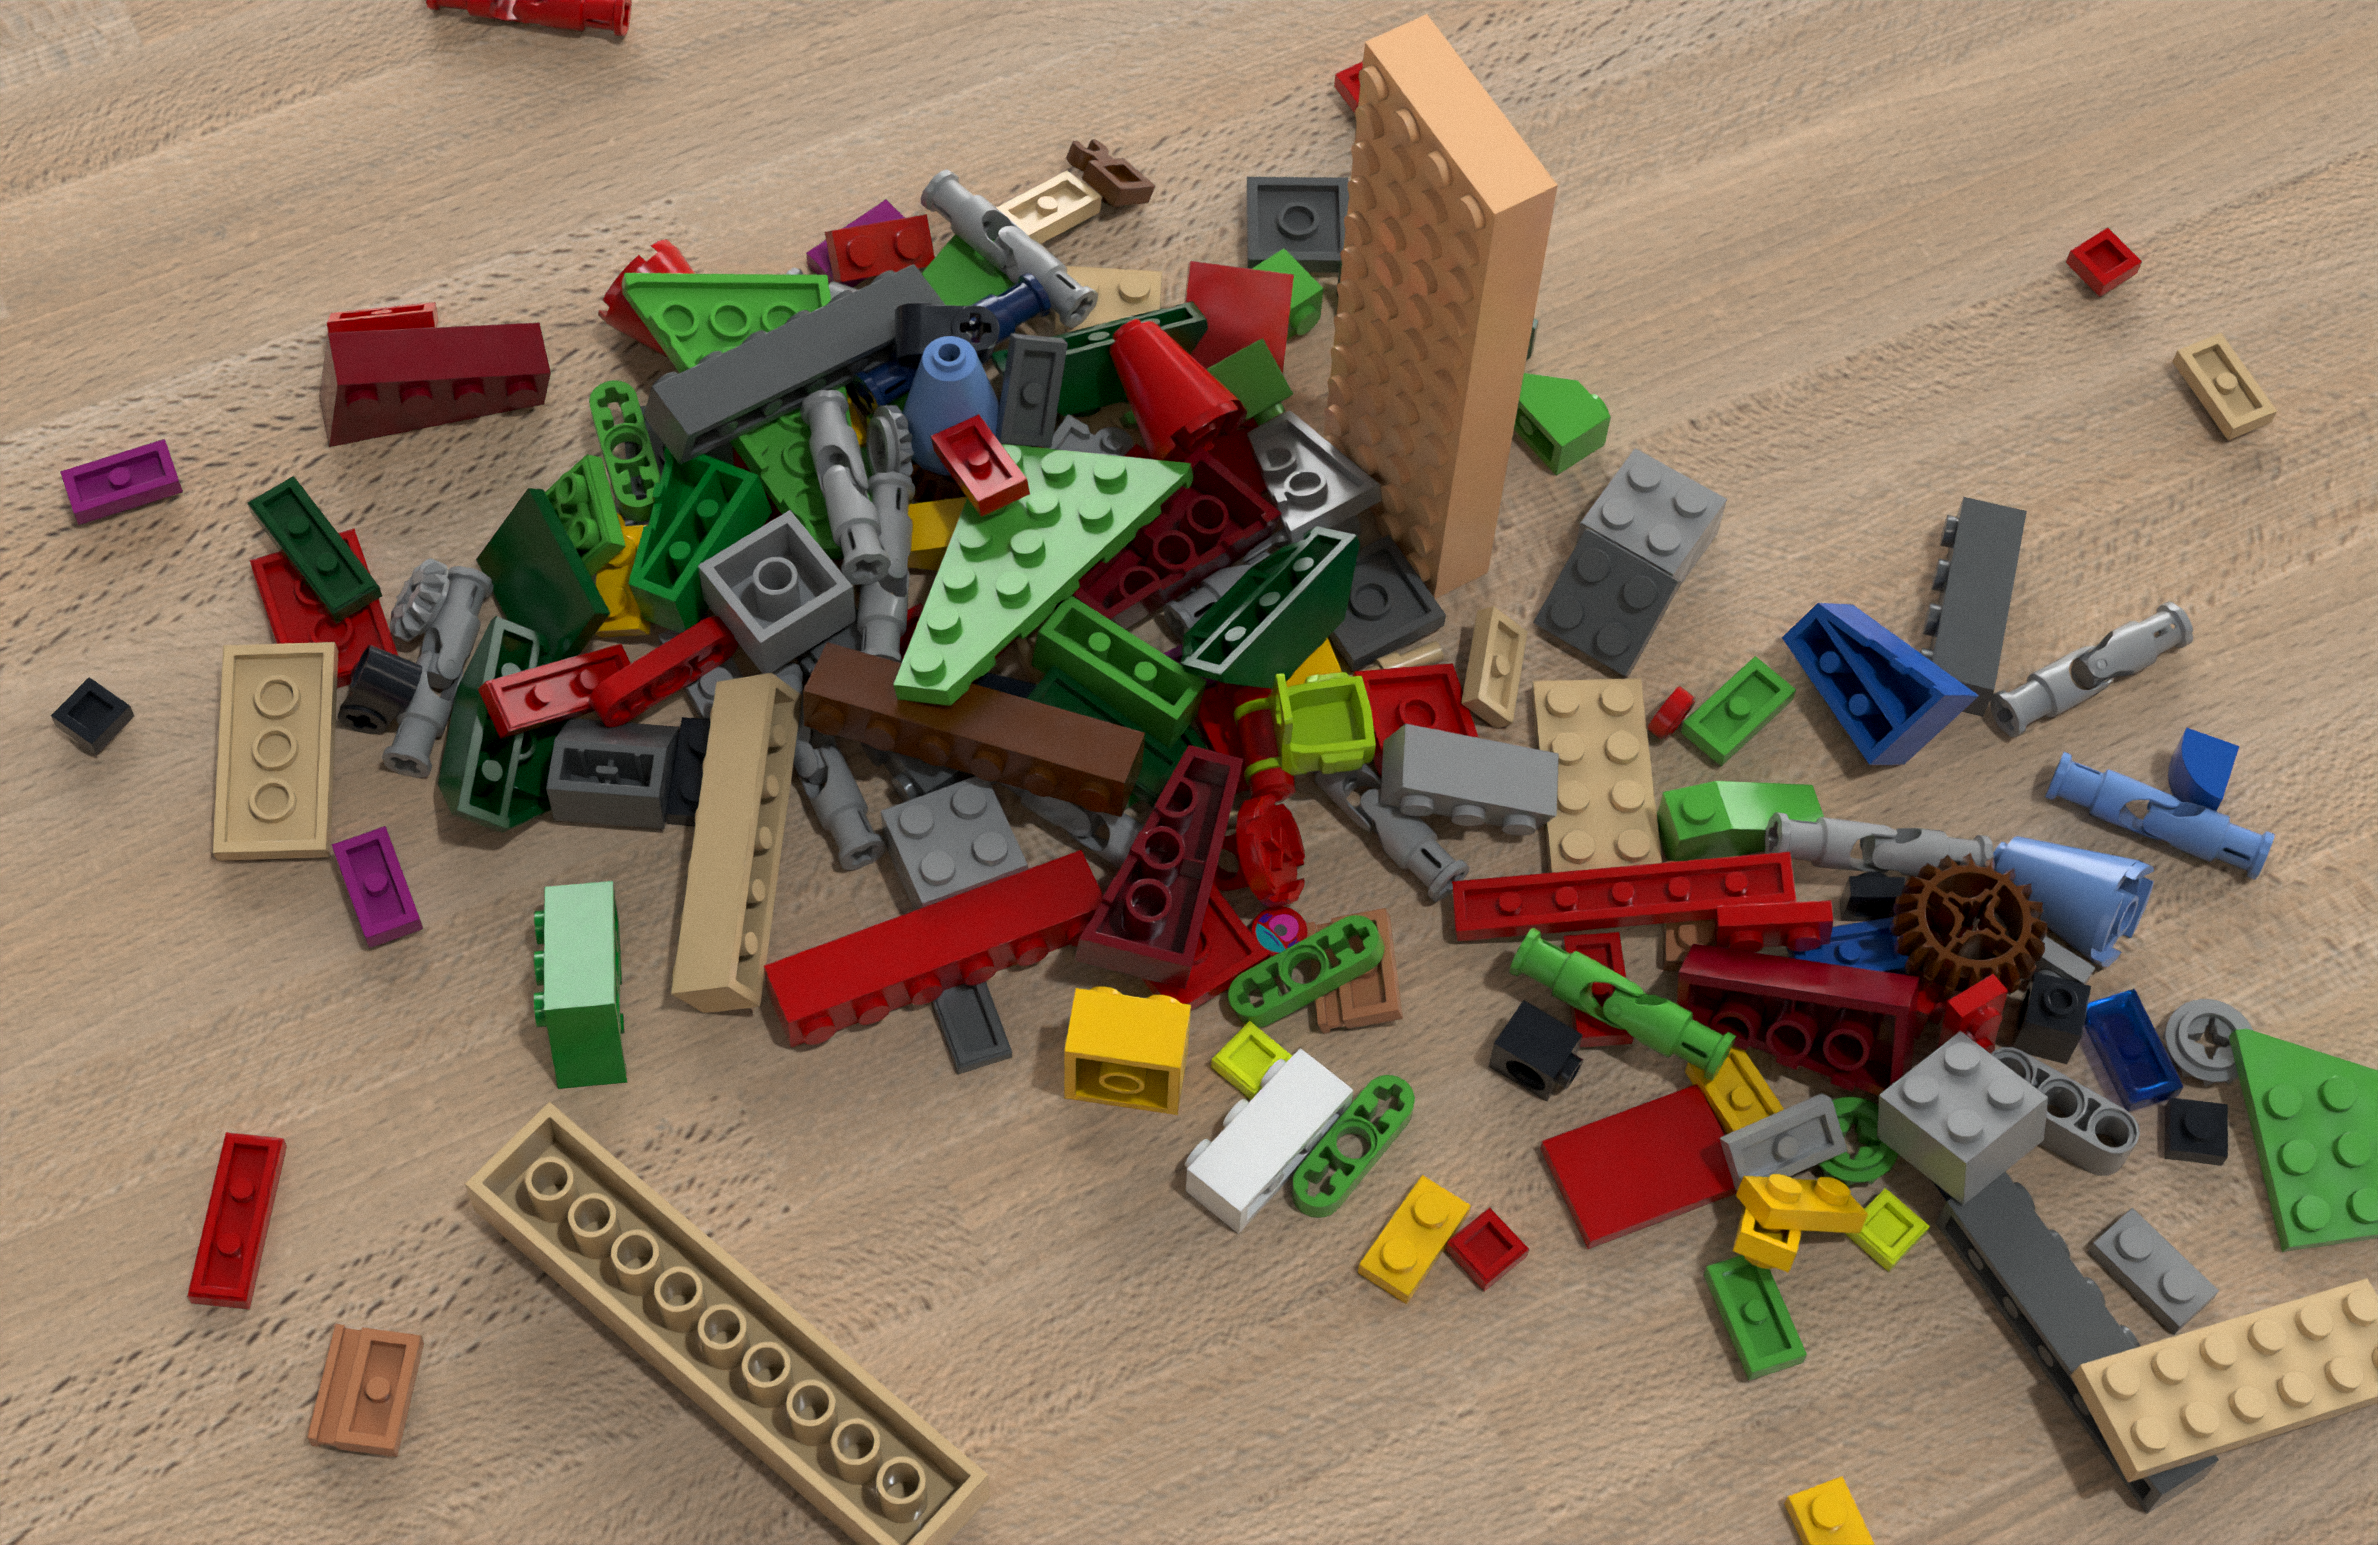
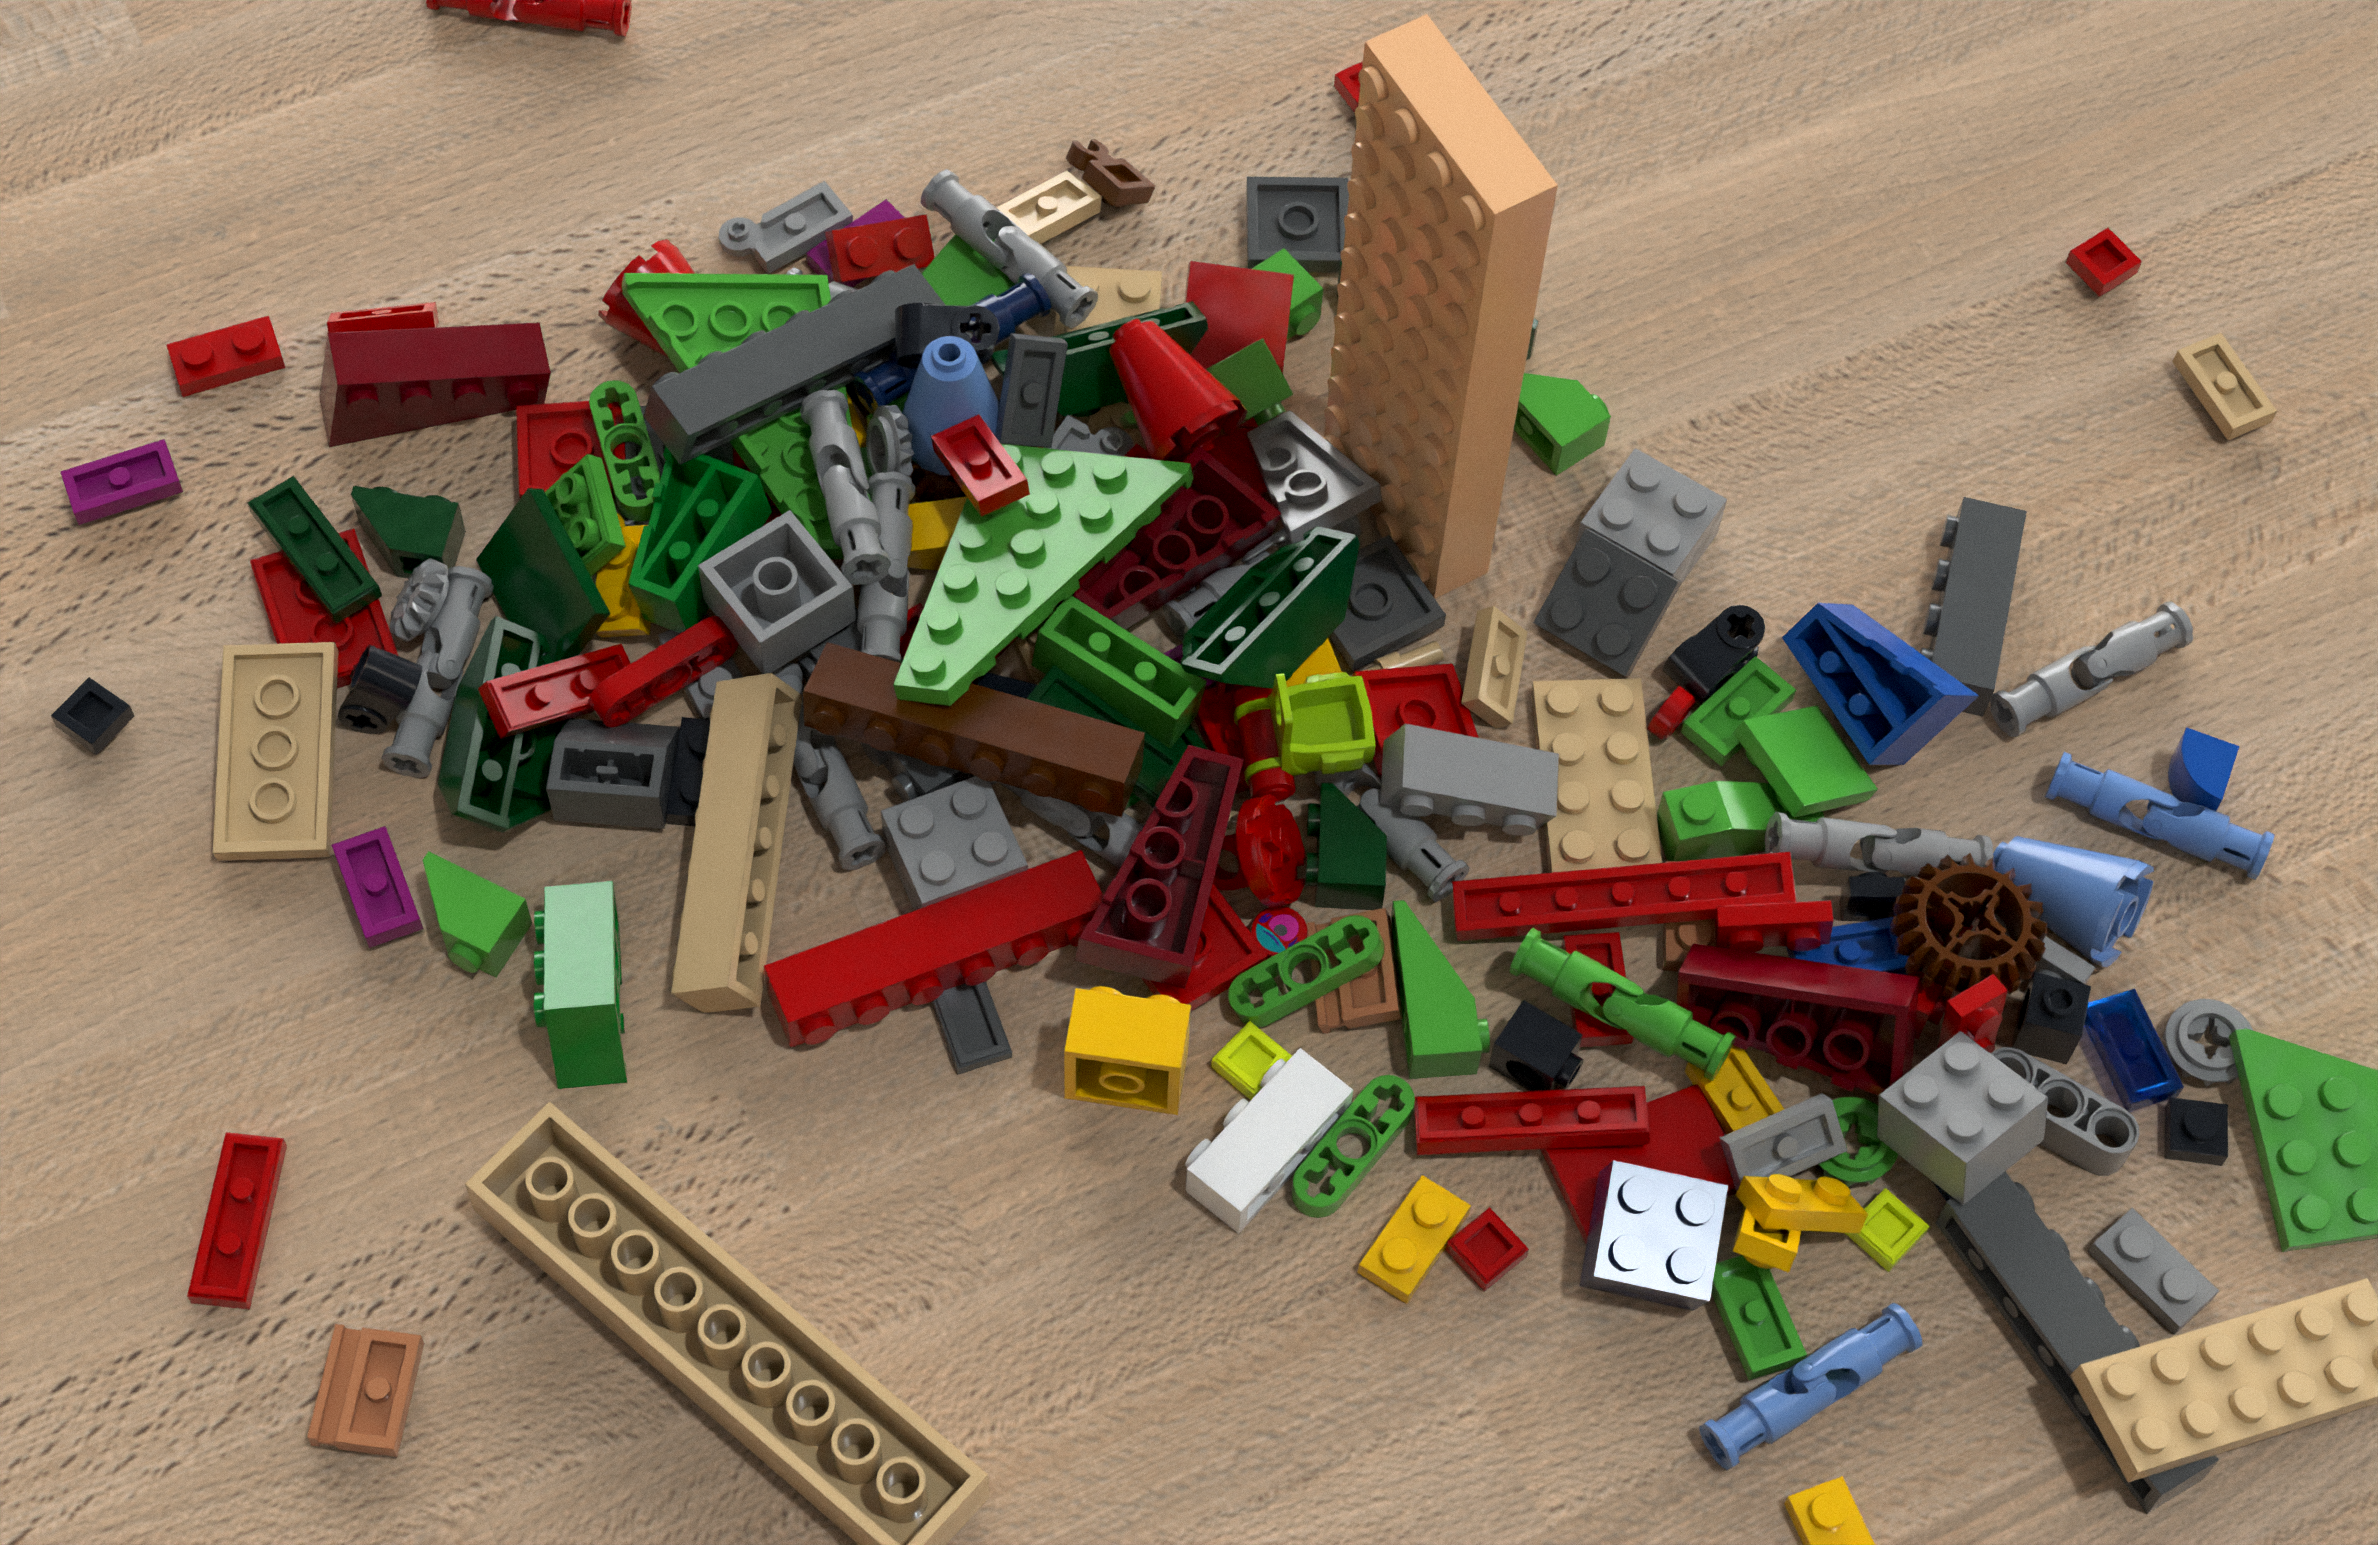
(225, 356): none -> red plate
(410, 527): none -> dark green slope
(475, 916): none -> bright green slope
(557, 438): none -> red plate
(787, 229): none -> light grey hinge
(1349, 854): none -> dark green slope
(1437, 1007): none -> bright green slope
(1531, 1120): none -> red tile
(1654, 1235): none -> brick
(1716, 652): none -> black piece
(1804, 761): none -> bright green tile
(1847, 1364): none -> medium blue piece

